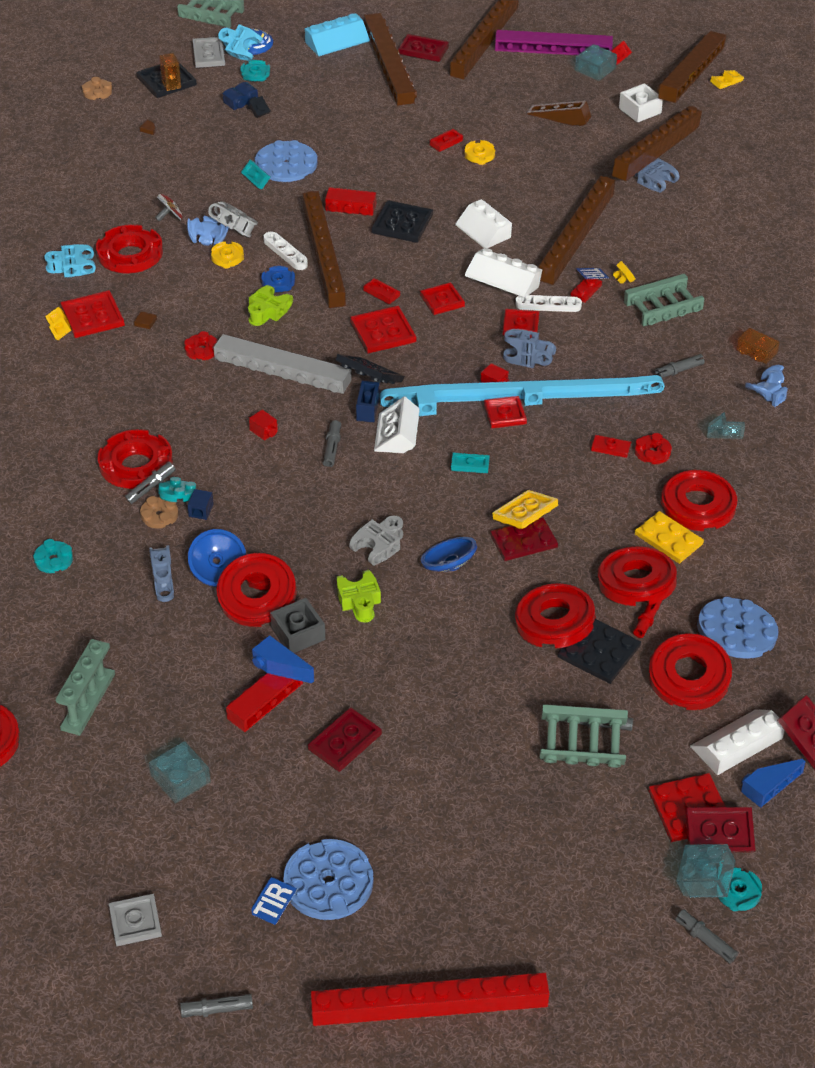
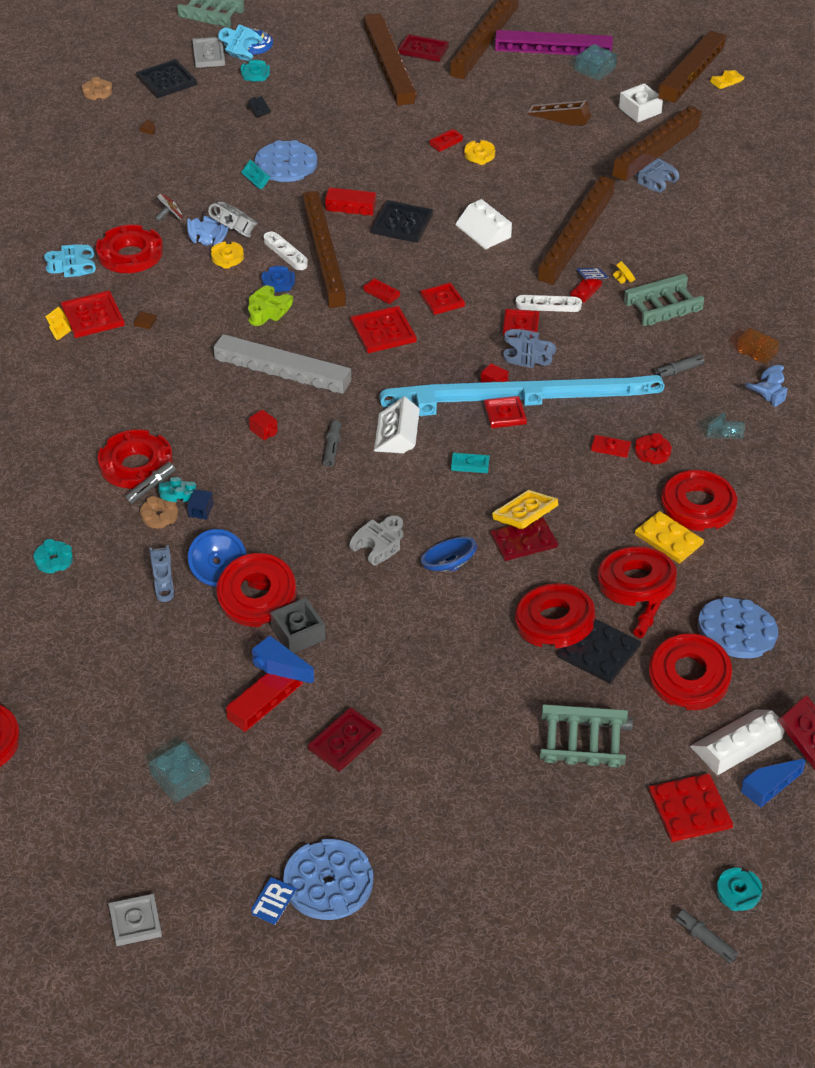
(85, 687): sand green fence -> none
(170, 71): clear orange brick -> none
(202, 339): red plate -> none
(219, 1005): dark grey pin -> none
(240, 95): dark blue brick -> none
(336, 34): medium azure slope -> none
(359, 595): lime piece -> none
(366, 367): black plate -> none
(367, 401): dark blue brick -> none
(429, 999): red brick -> none
(504, 272): white slope -> none
(622, 51): red plate -> none
(706, 870): clear light blue brick -> none
(721, 826): dark red plate -> none

